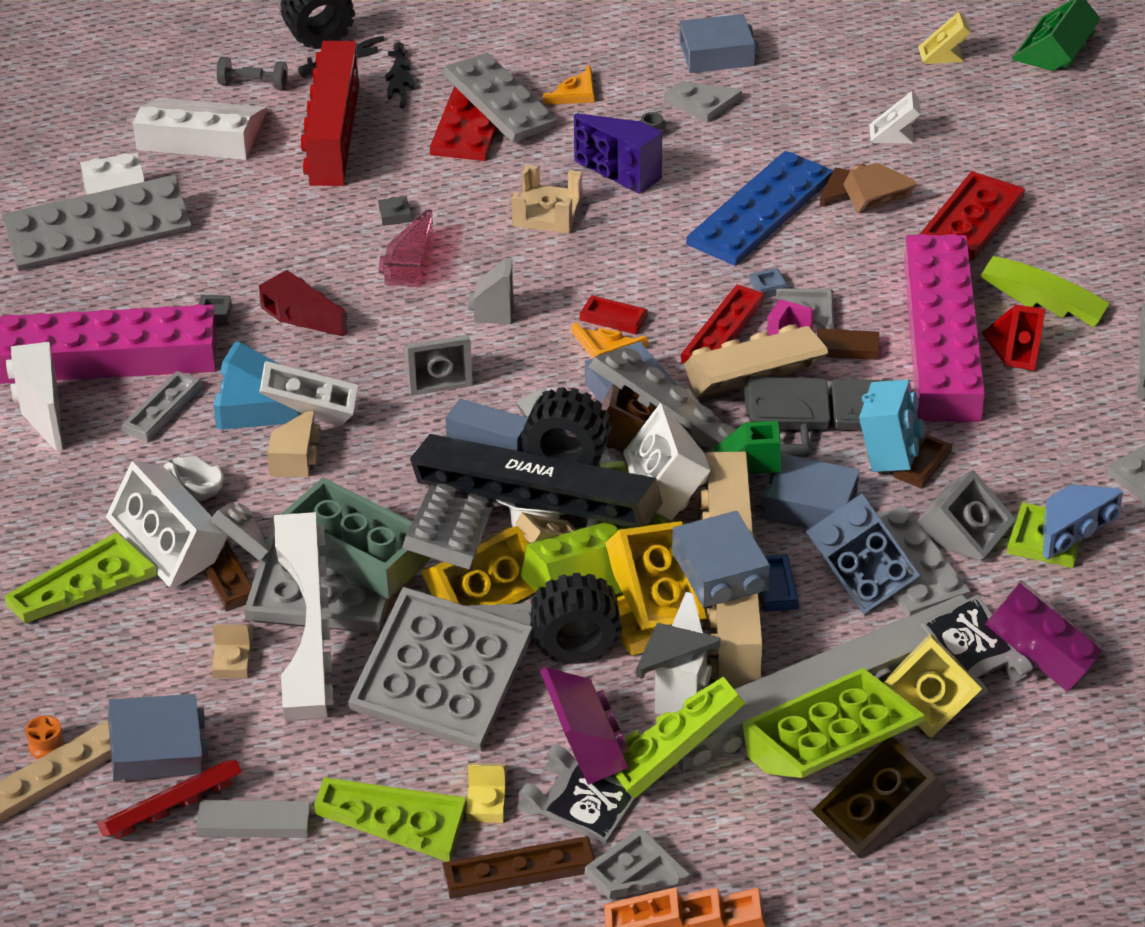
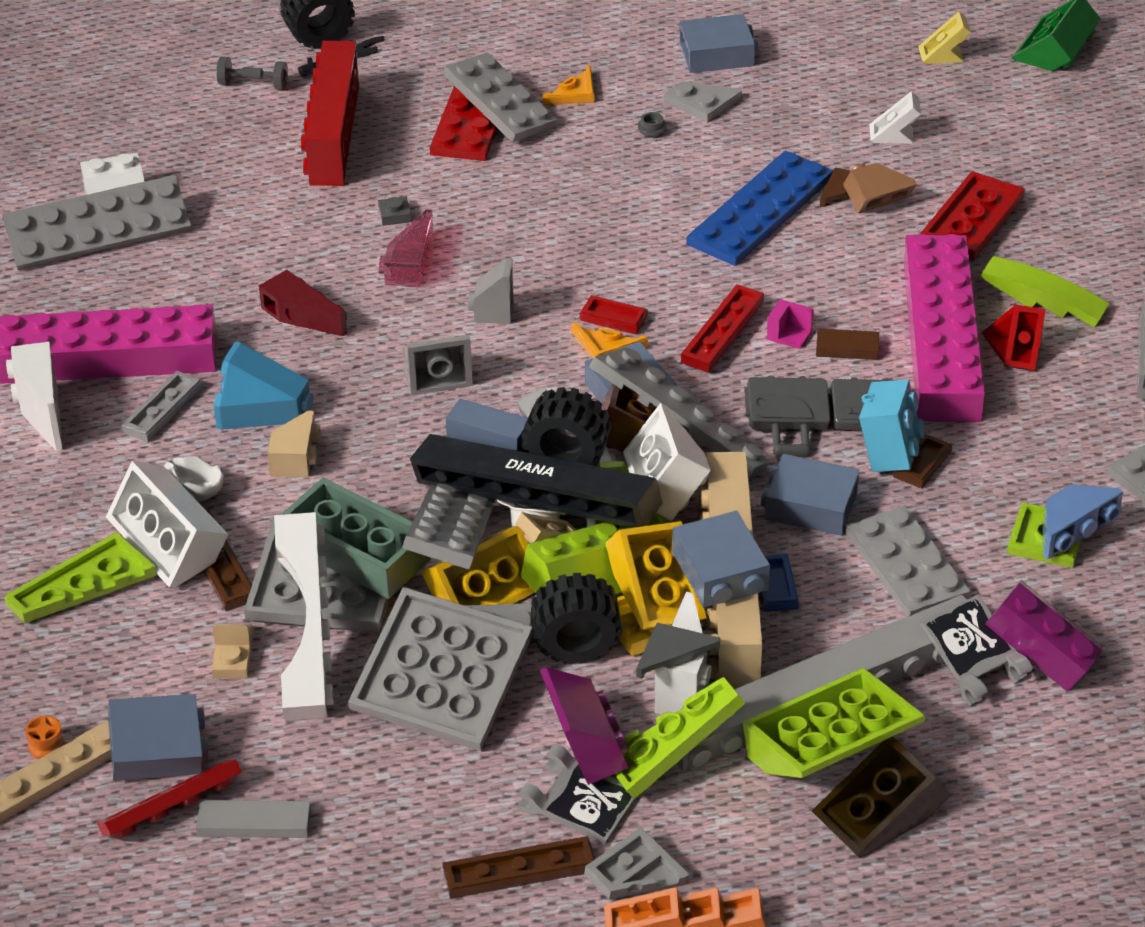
(197, 128): white slope -> none
(222, 306): dark grey plate -> none
(239, 525): light grey wing -> none
(305, 391): white slope -> none
(398, 75): black piece -> none
(400, 815): lime wing -> none
(486, 792): light yellow slope -> none
(546, 206): tan panel -> none
(619, 150): dark purple slope -> none
(760, 443): green slope -> none
(765, 355): tan slope -> none
(768, 282): sand blue tile -> none
(818, 299): light grey tile -> none
(863, 554): sand blue slope -> none
(933, 684): light yellow slope -> none
(967, 517): light grey slope -> none

